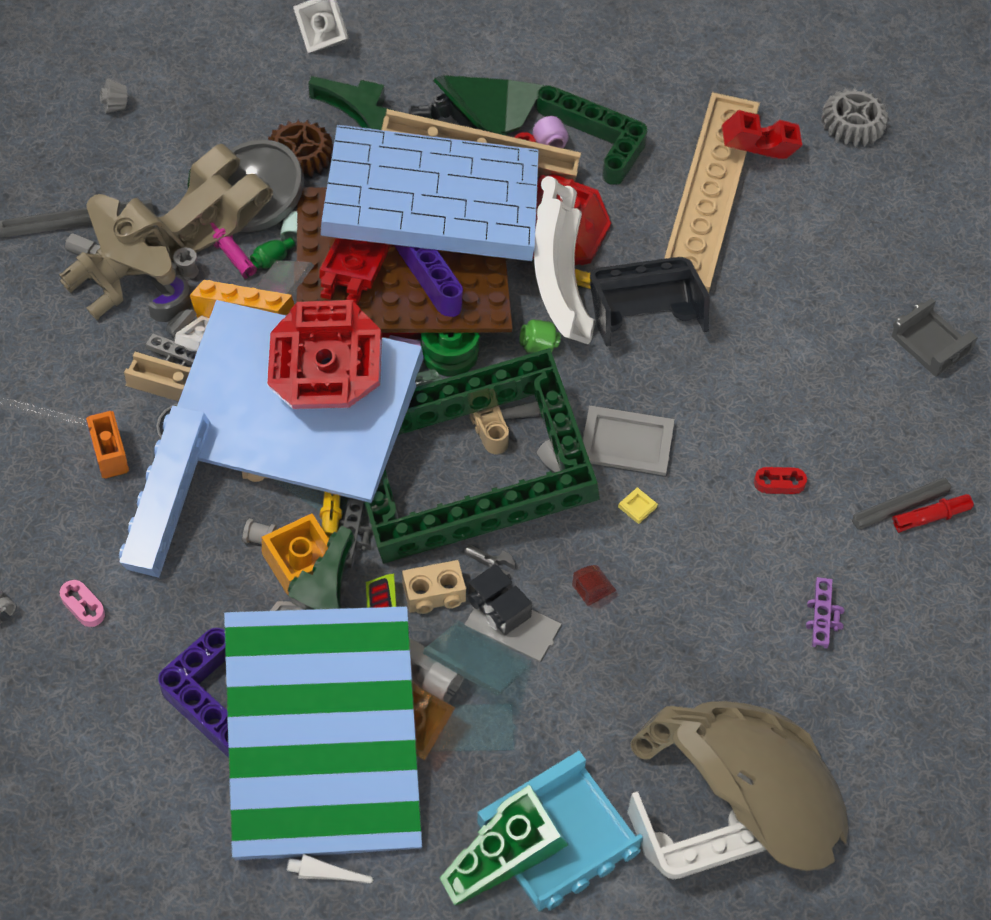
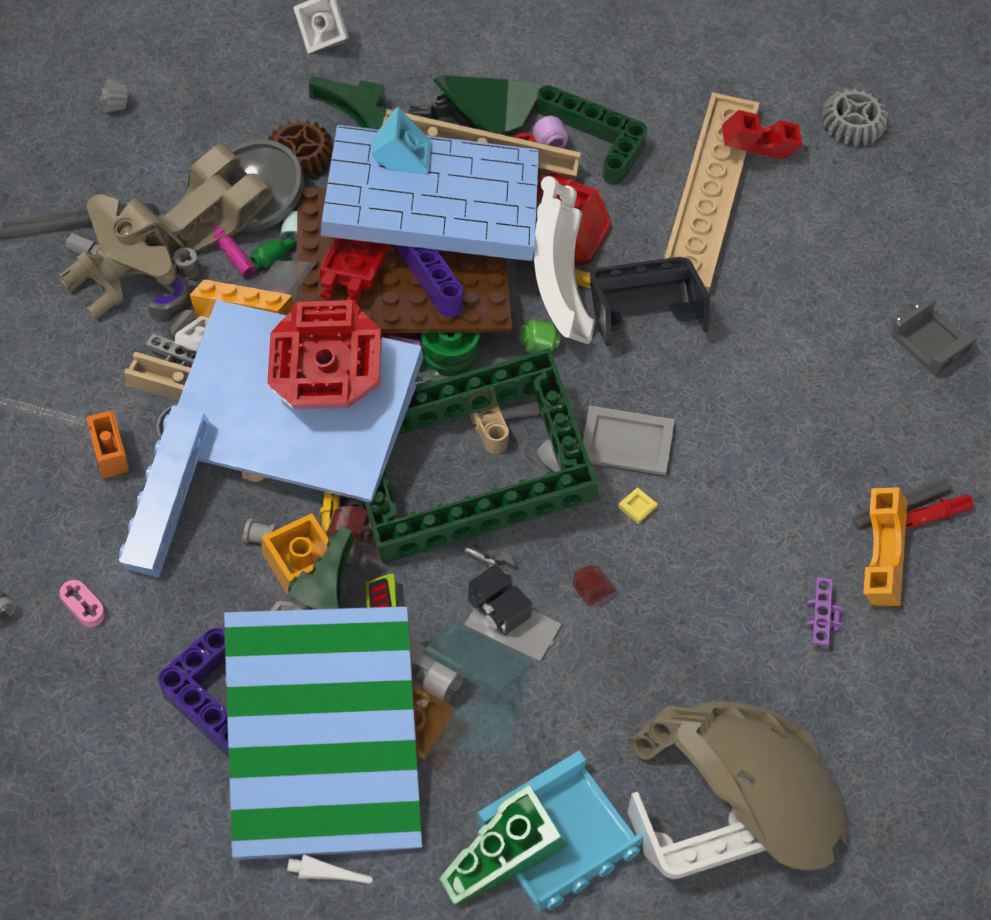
(349, 517): none -> clear red brick
(402, 145): none -> medium azure slope
(431, 580): tan brick -> none
(780, 480): red beam -> none
(885, 571): none -> light orange arch

